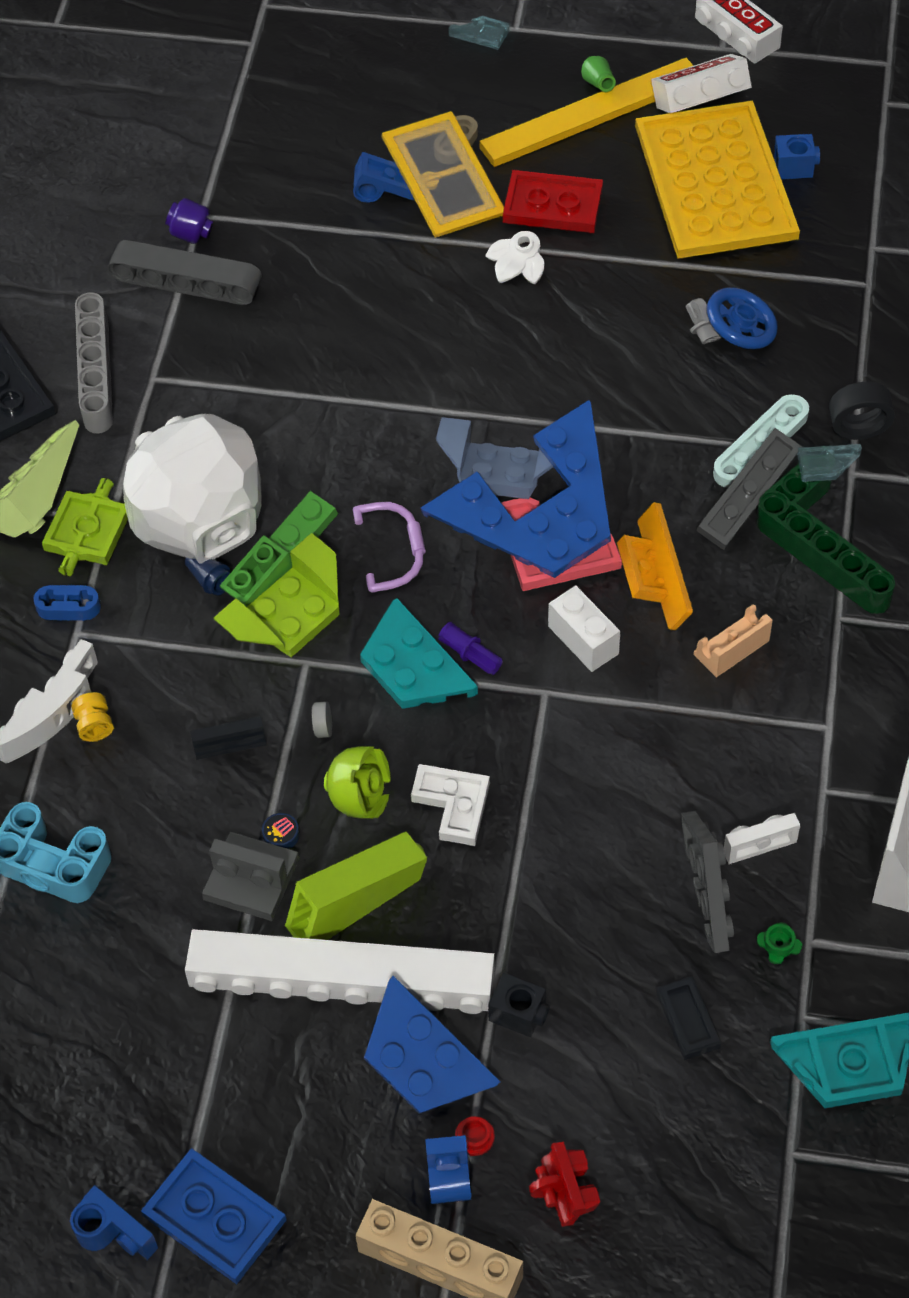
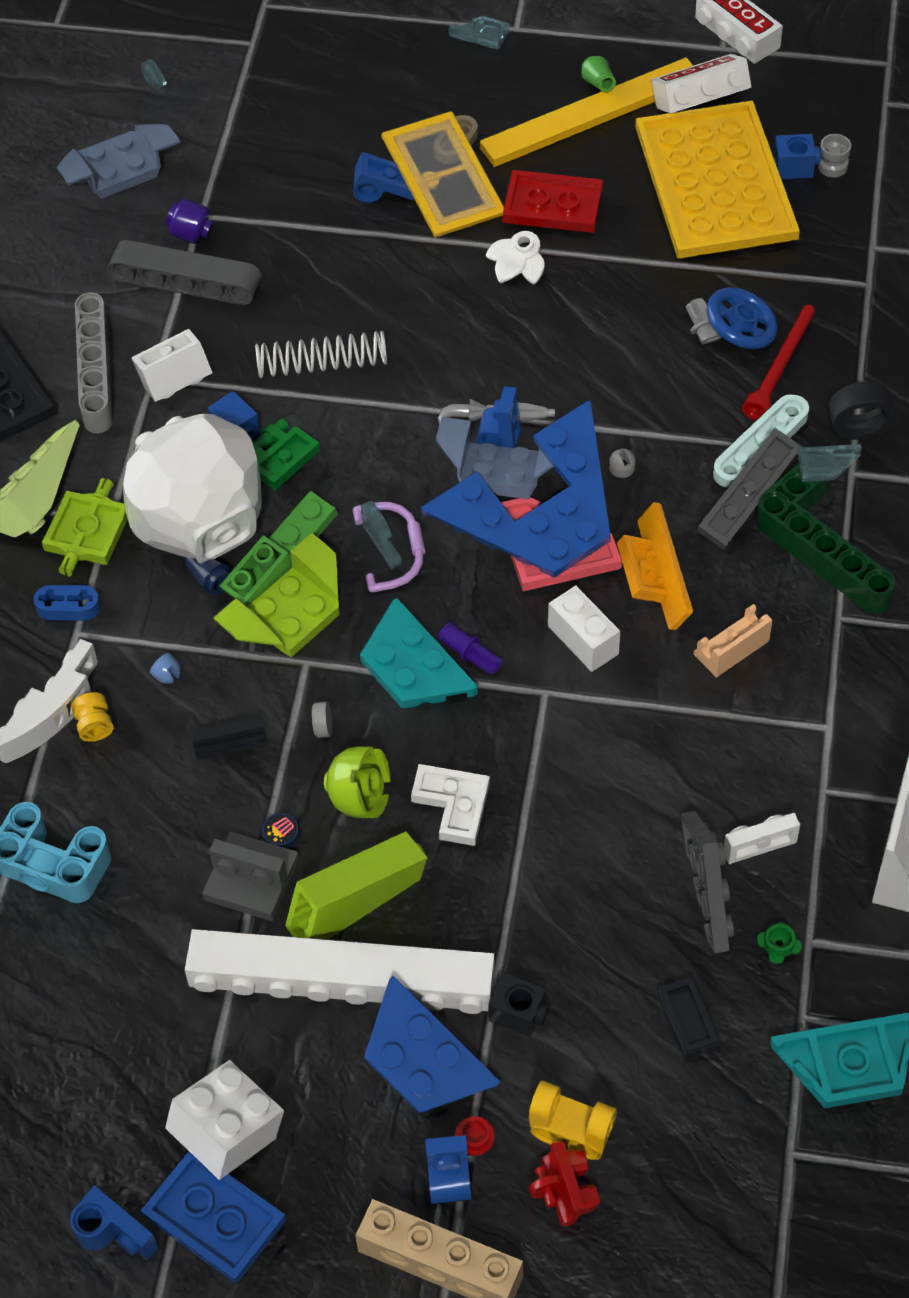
(119, 160): none -> sand blue piece
(152, 74): none -> clear light blue tile
(165, 668): none -> medium blue hinge
(172, 365): none -> white brick
(224, 1119): none -> white brick
(237, 412): none -> blue brick
(260, 362): none -> white piece
(286, 455): none -> green plate
(380, 533): none -> clear light blue tile
(475, 411): none -> light grey piece
(501, 423): none -> blue plate
(562, 1119): none -> yellow piece
(617, 466): none -> light grey hinge
(760, 401): none -> red piece
(834, 155): none -> light grey wheel

